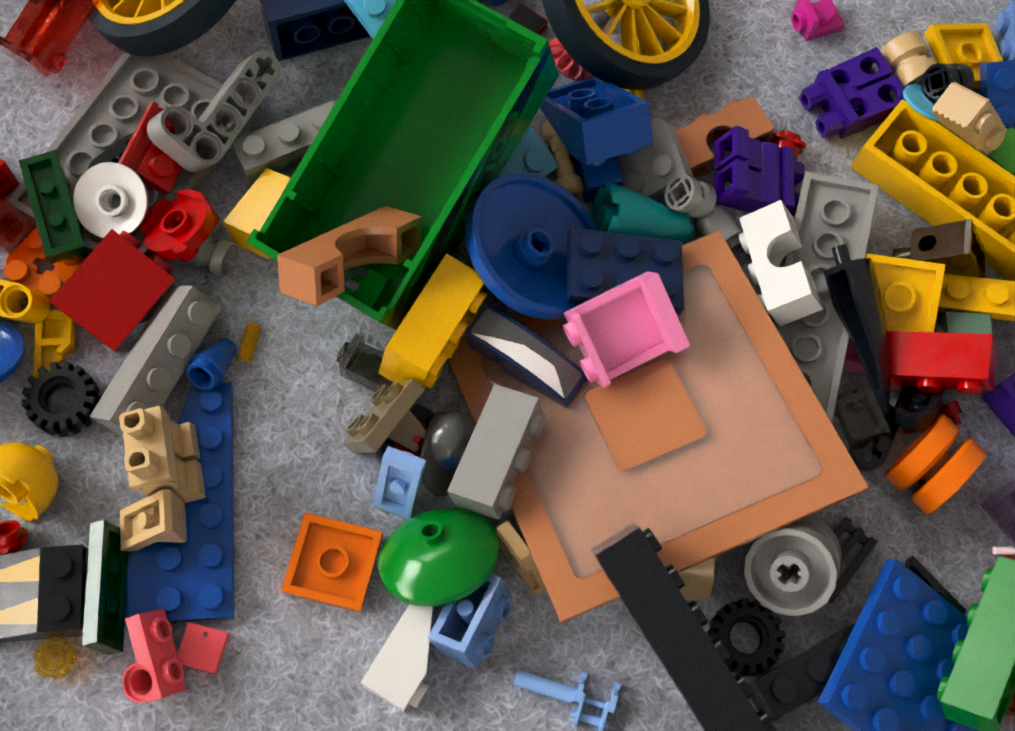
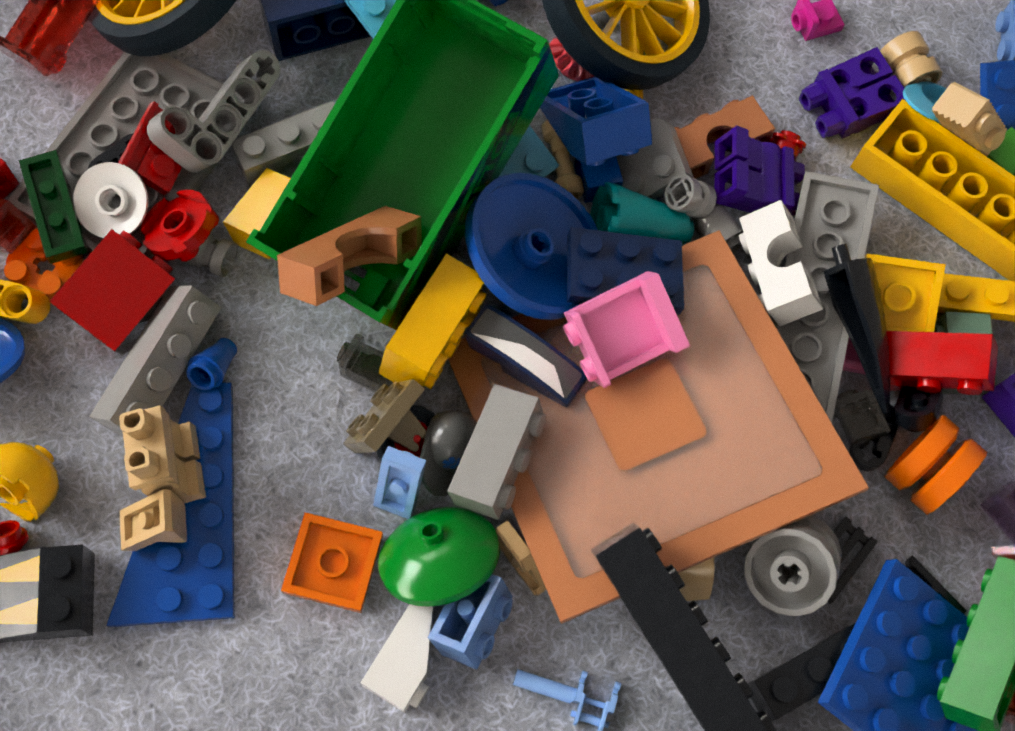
(46, 384): black tyre -> none
(53, 340): yellow tile -> none
(59, 668): clear yellow plate -> none
(105, 590): dark green plate -> none
(155, 659): coral plate -> none
(202, 648): coral tile -> none
(249, 342): yellow piece -> none
(529, 19): black tile -> none
(763, 622): black tyre -> none
(941, 75): black wheel -> none
(950, 244): dark brown torso -> none
(951, 410): red piece -> none
(963, 44): yellow plate -> none

